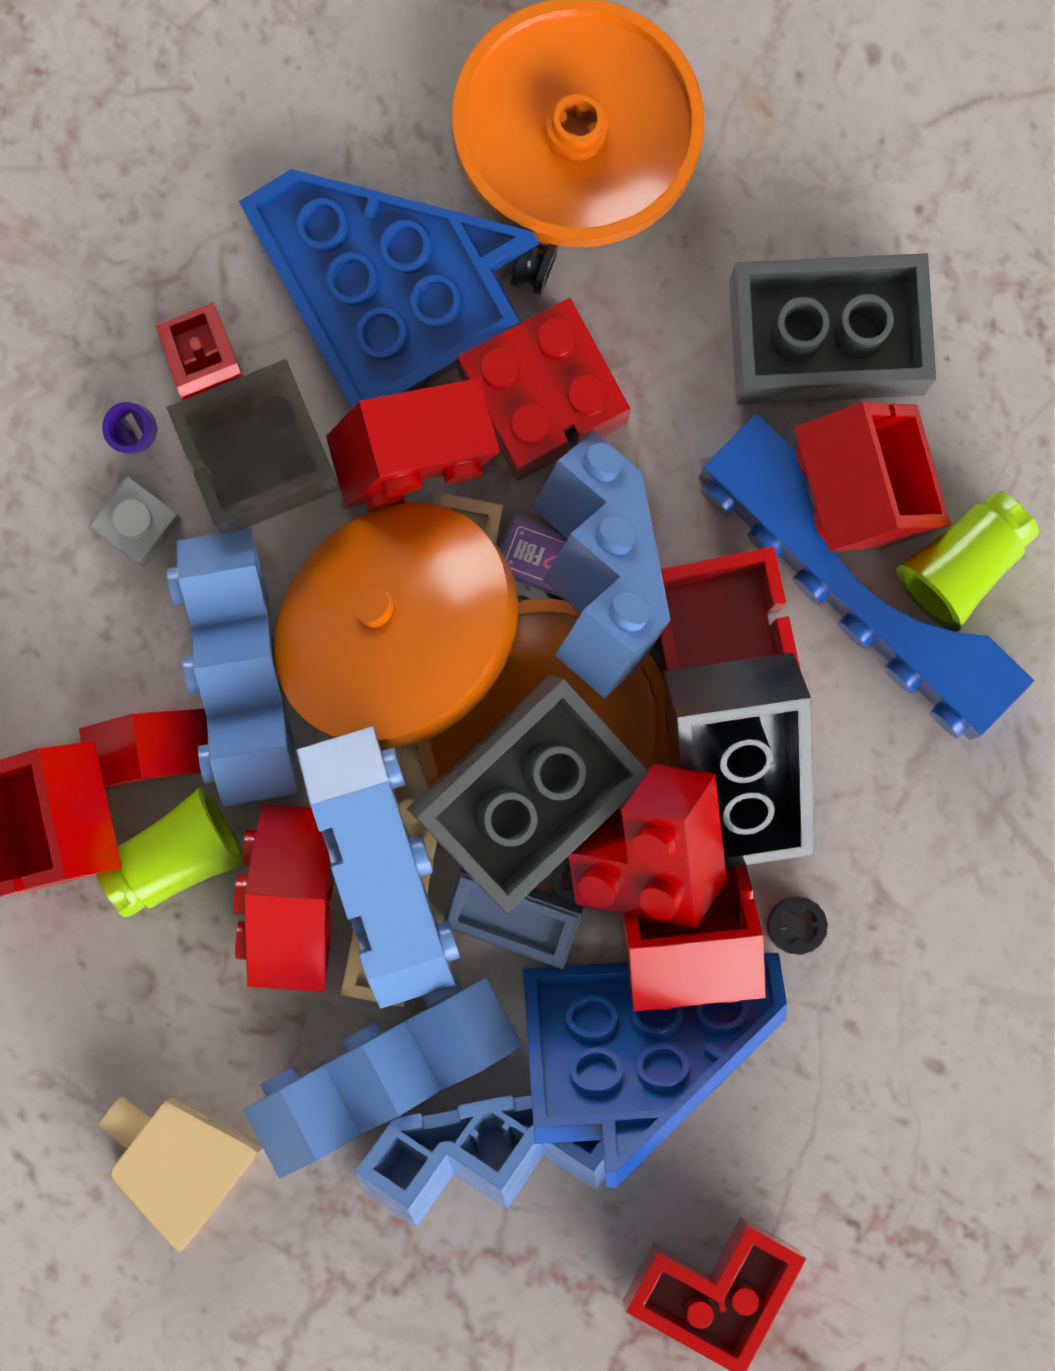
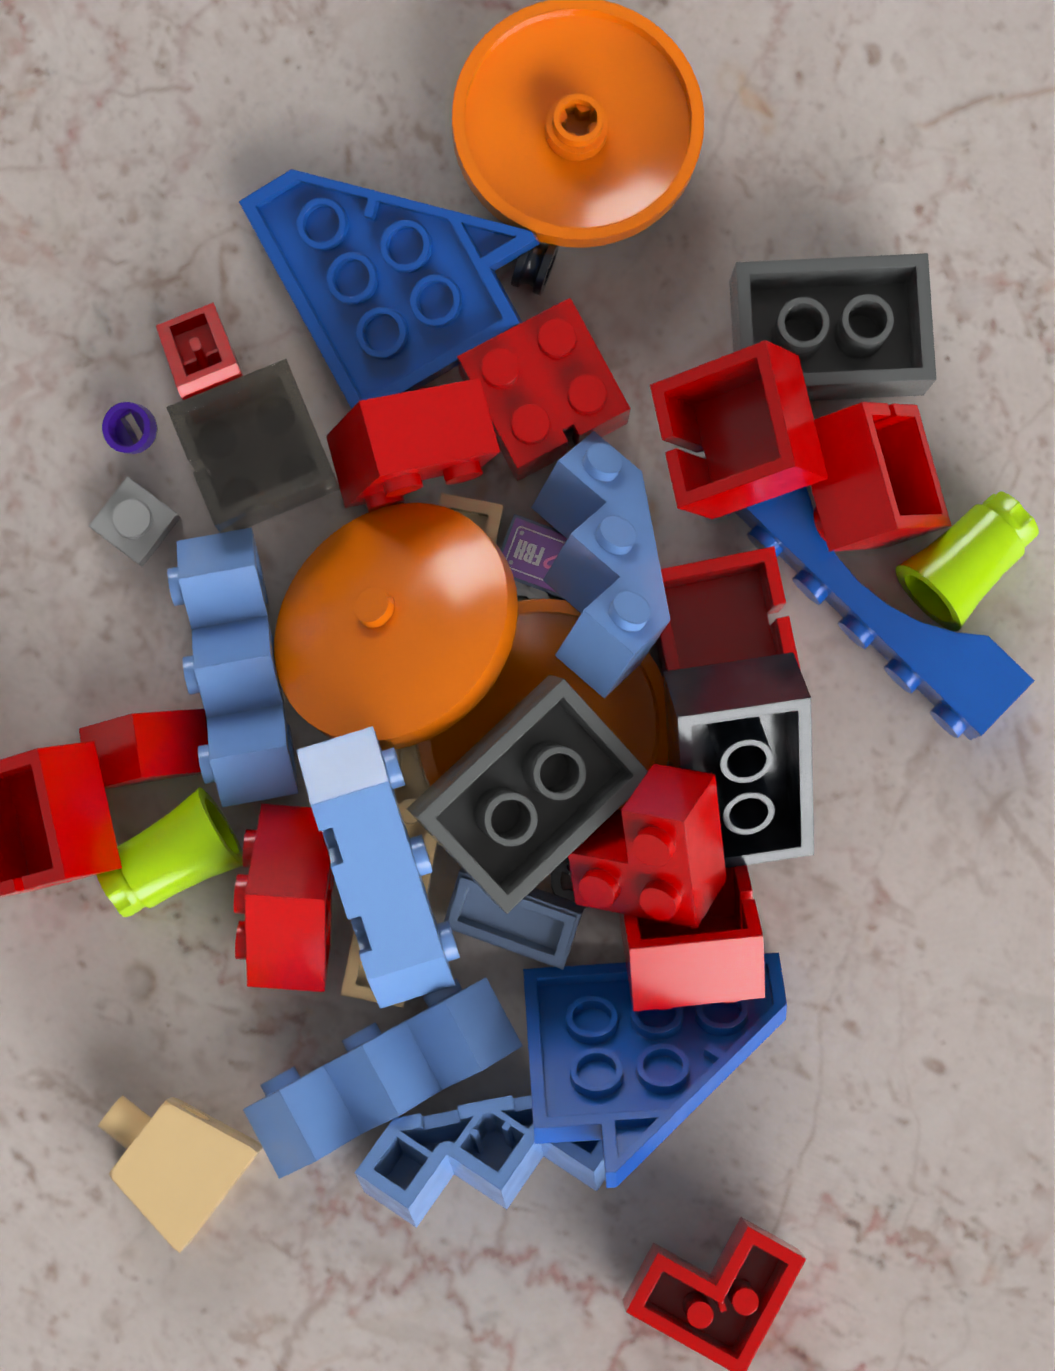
(750, 422): none -> red piece
(795, 906): black bush -> none

